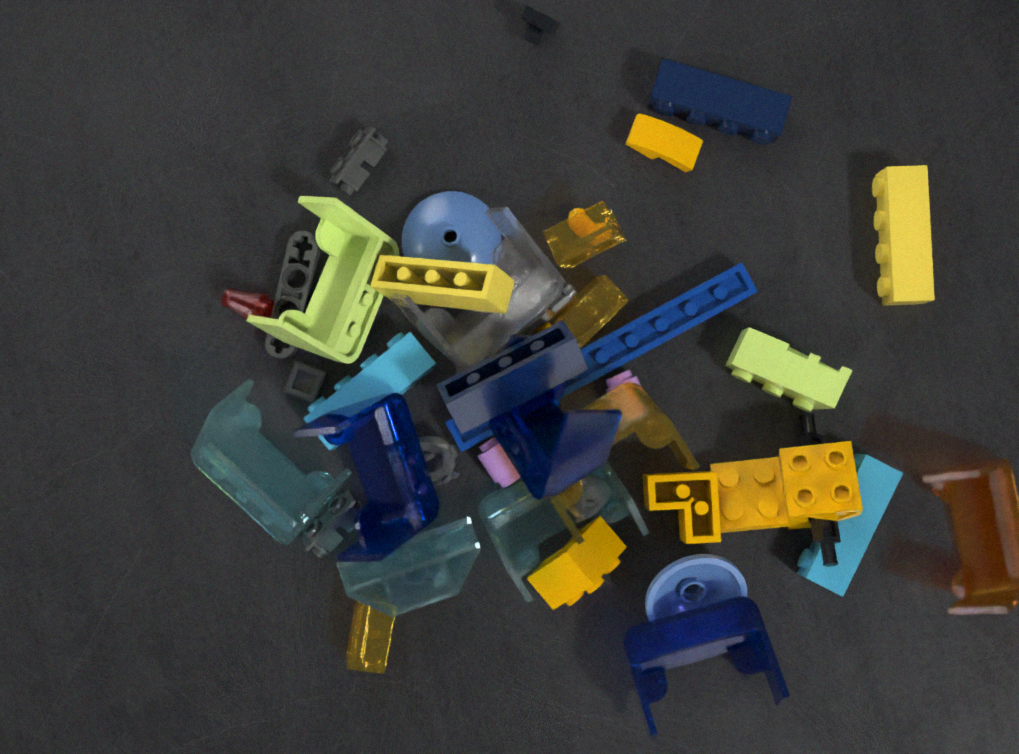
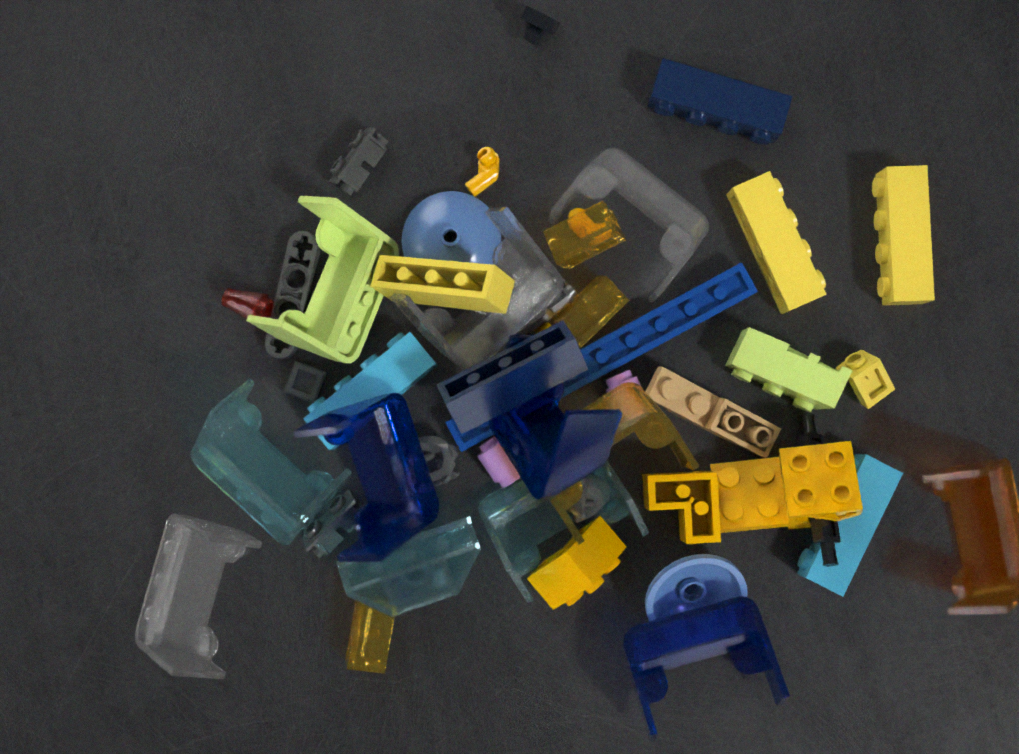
(183, 592): none -> clear windscreen
(487, 171): none -> yellow arm
(618, 171): none -> clear windscreen
(663, 140): yellow slope -> none
(712, 412): none -> tan slope
(776, 242): none -> light yellow brick
(867, 378): none -> light yellow bracket

